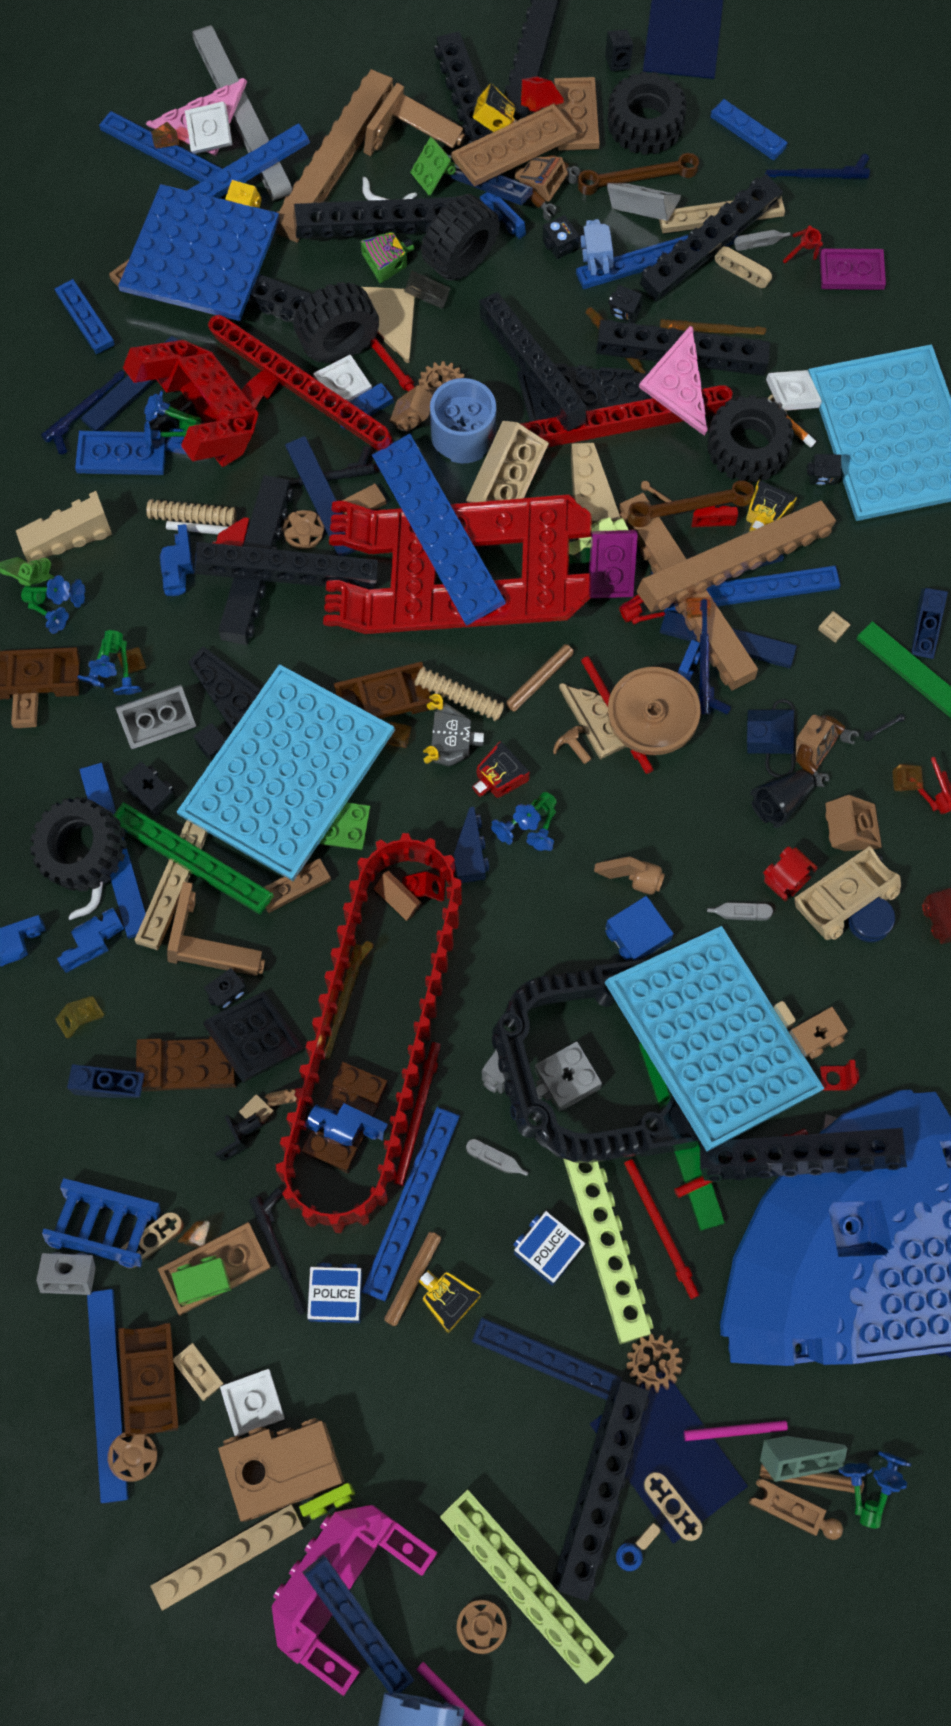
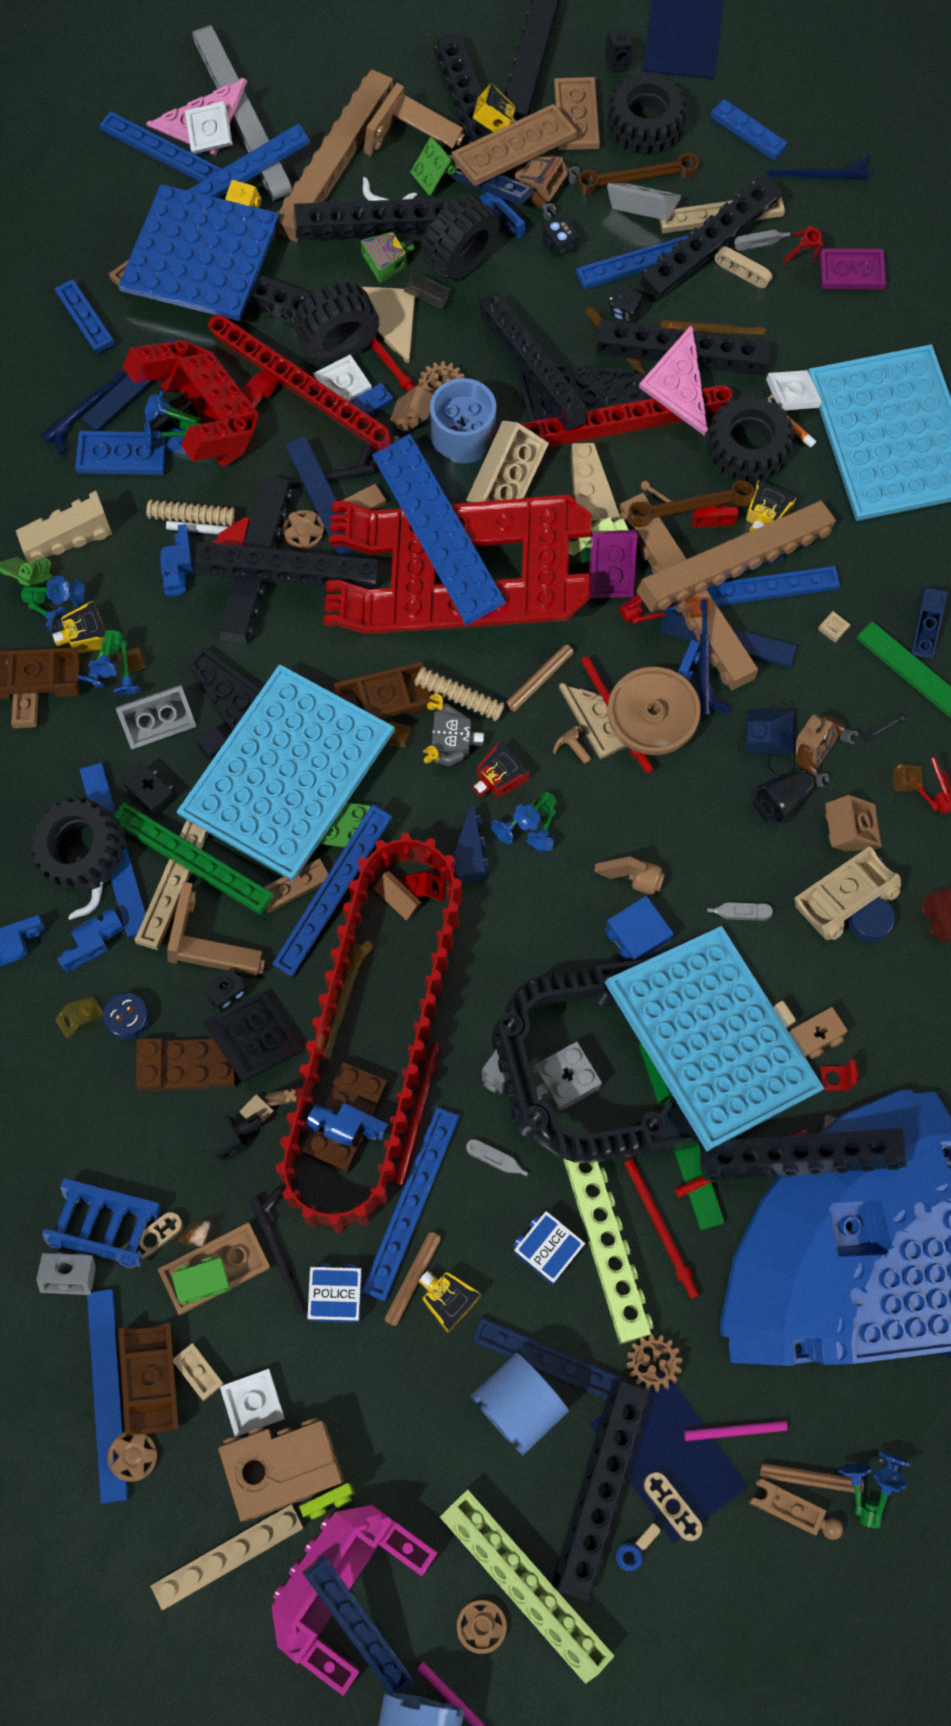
(82, 629): none -> torso
(105, 1082): dark blue slope -> none
(126, 1016): none -> dark blue head
(164, 136): clear orange slope -> none
(331, 891): none -> blue tile
(520, 1403): none -> medium blue brick
(539, 93): red slope -> none
(598, 246): medium blue hinge -> none
(789, 873): red brick -> none
(798, 1457): sand green slope -> none
(824, 469): black head -> none

